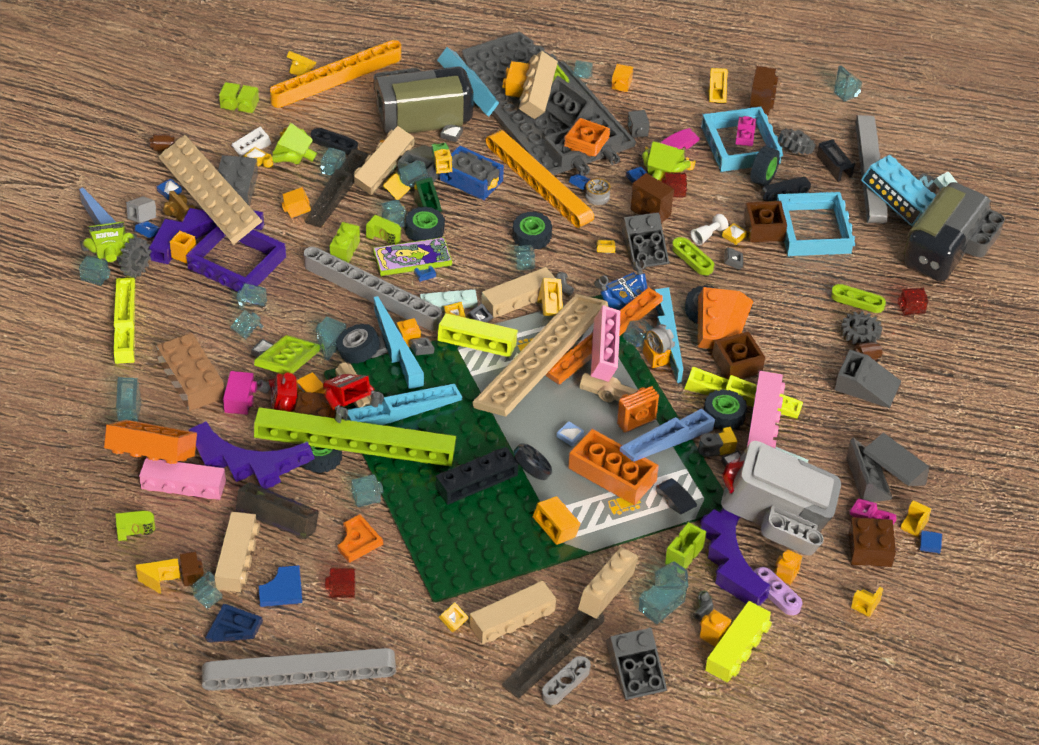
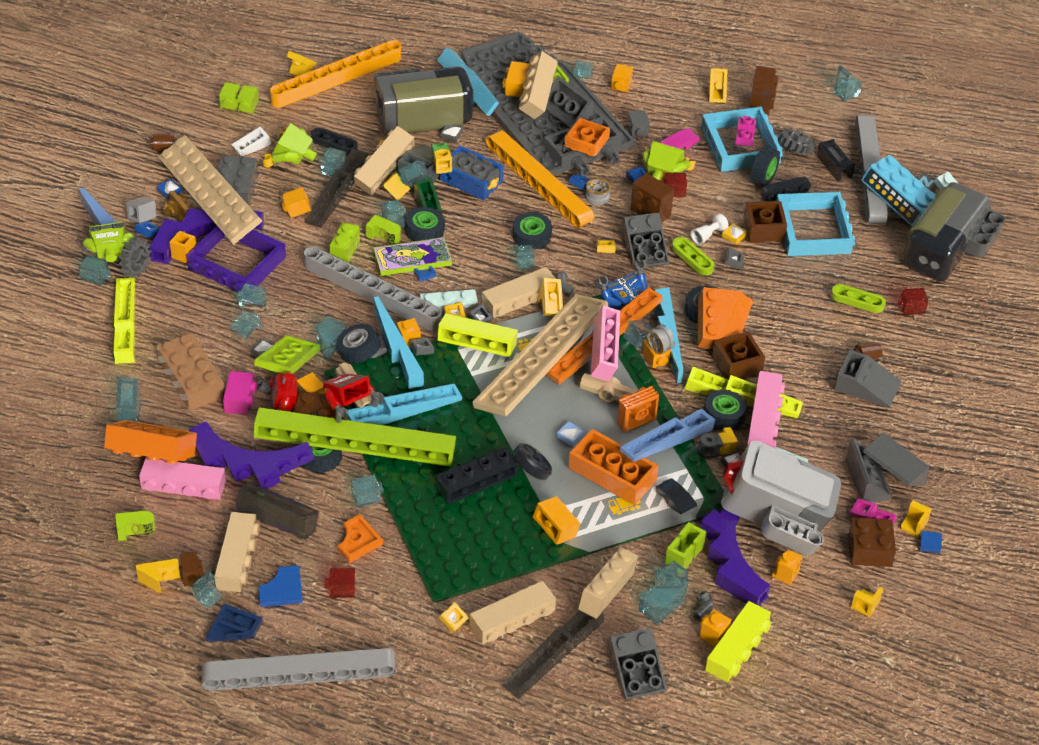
(256, 153): tile -> none
(564, 689): light grey beam -> none
(780, 596): lavender plate -> none
(861, 328): dark grey gear -> none

